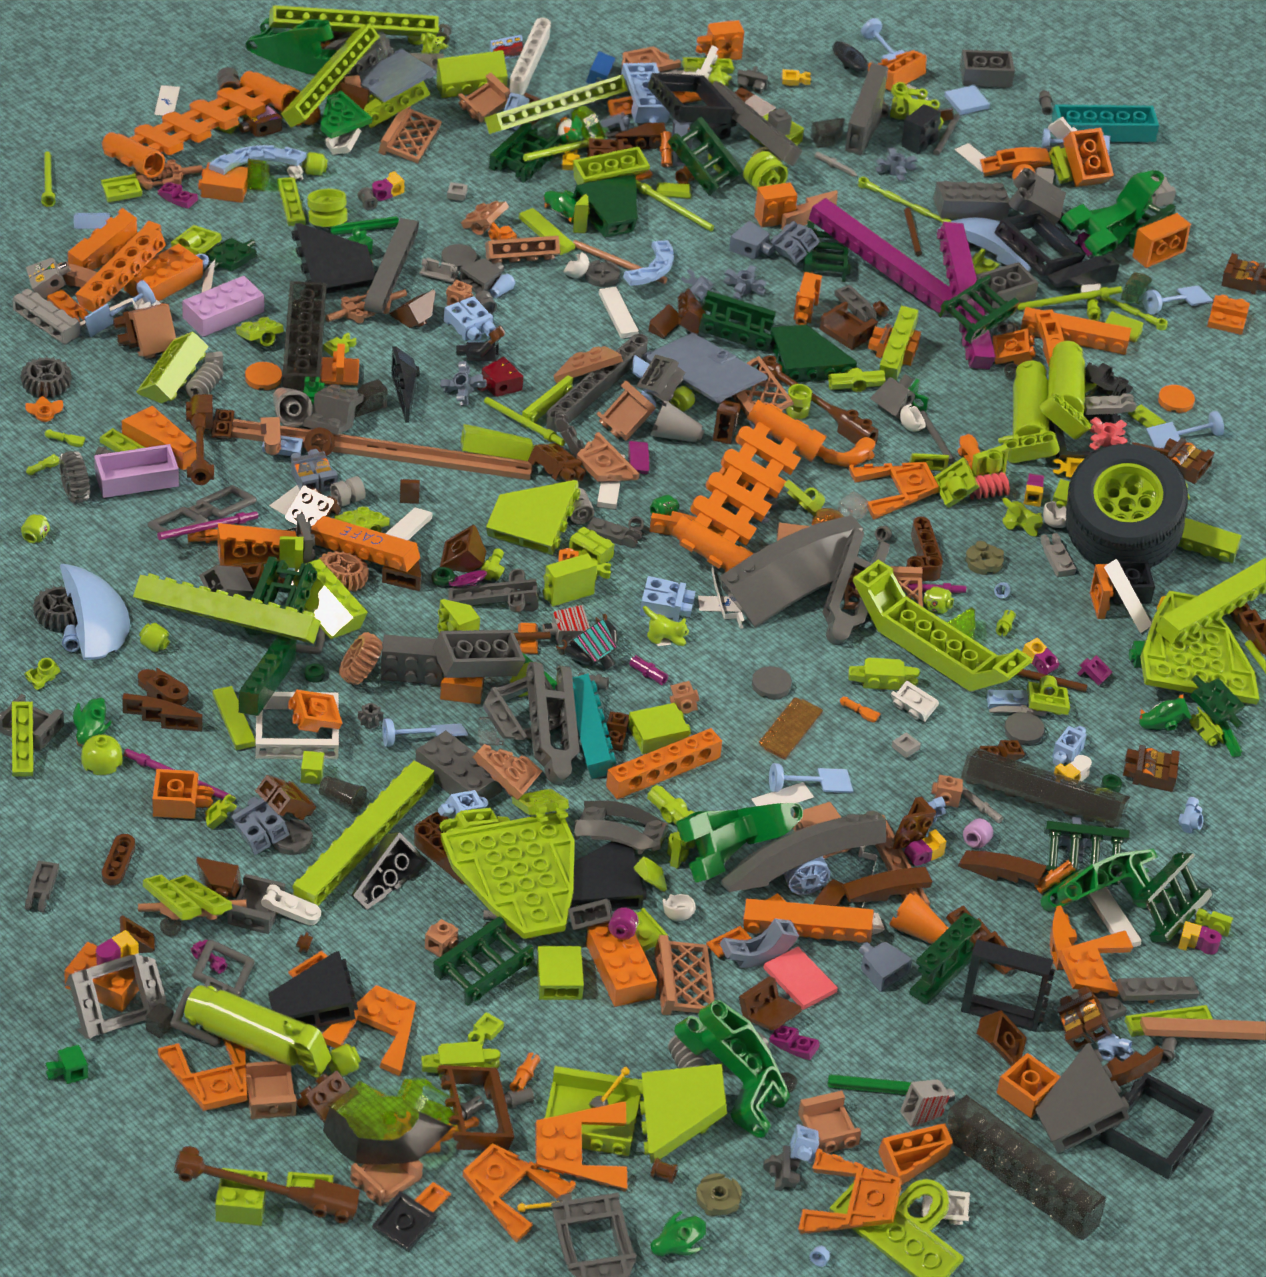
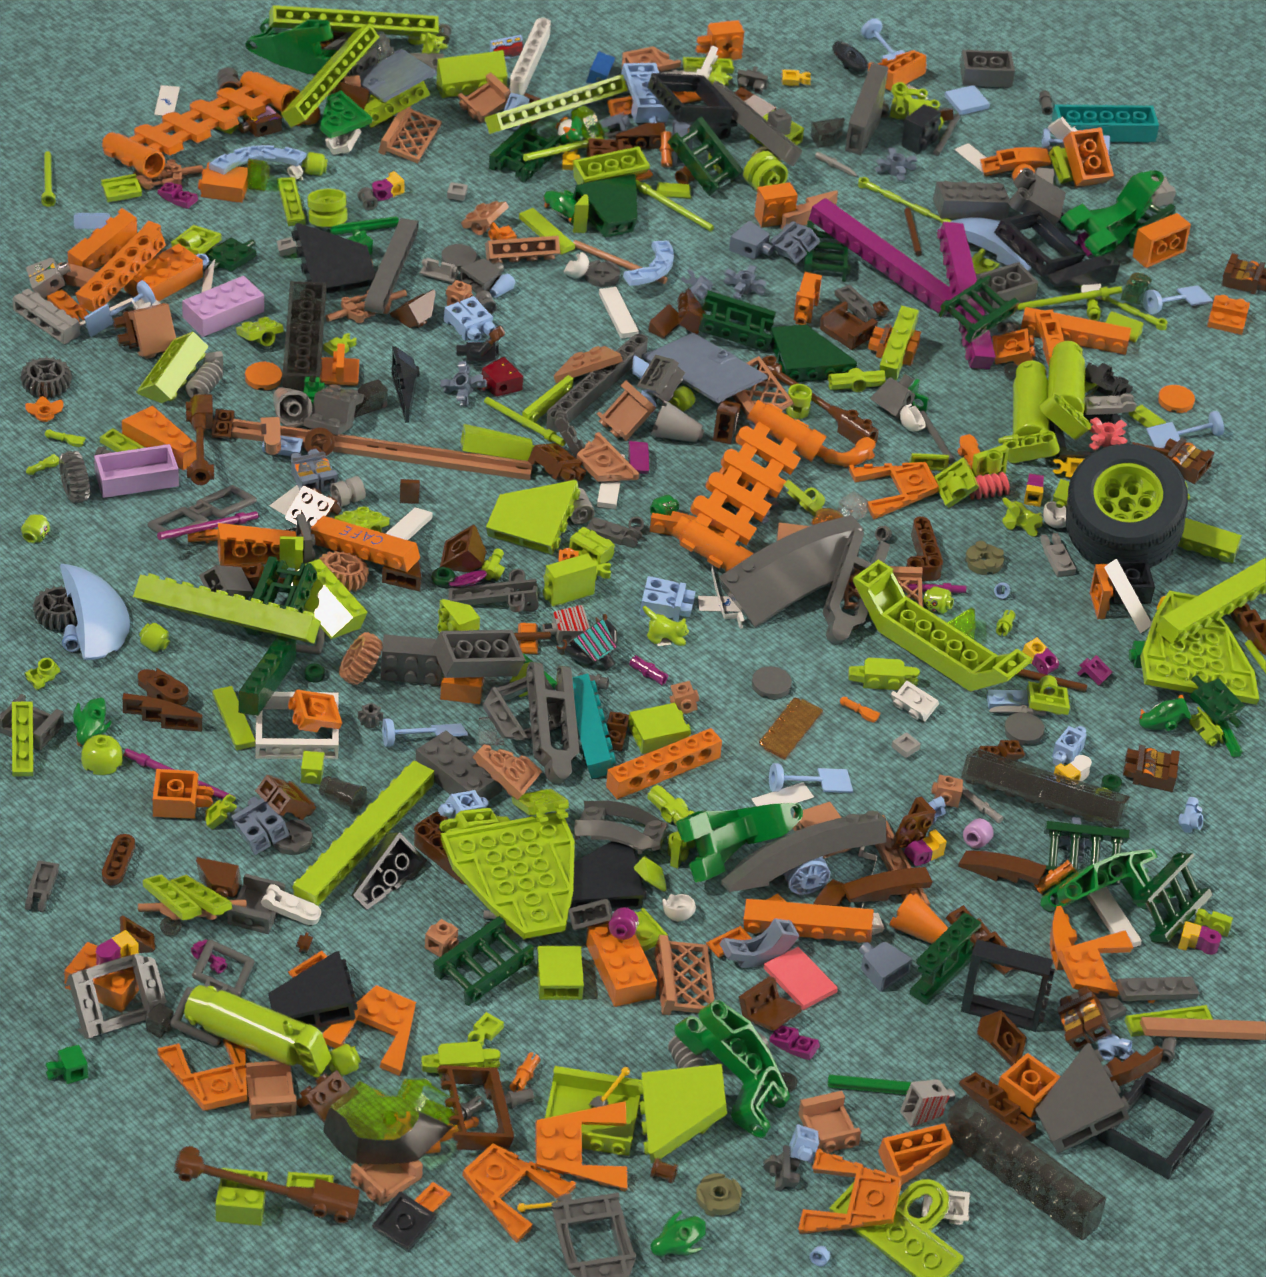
(286, 246): none -> light grey plate
(994, 1100): none -> reddish brown slope

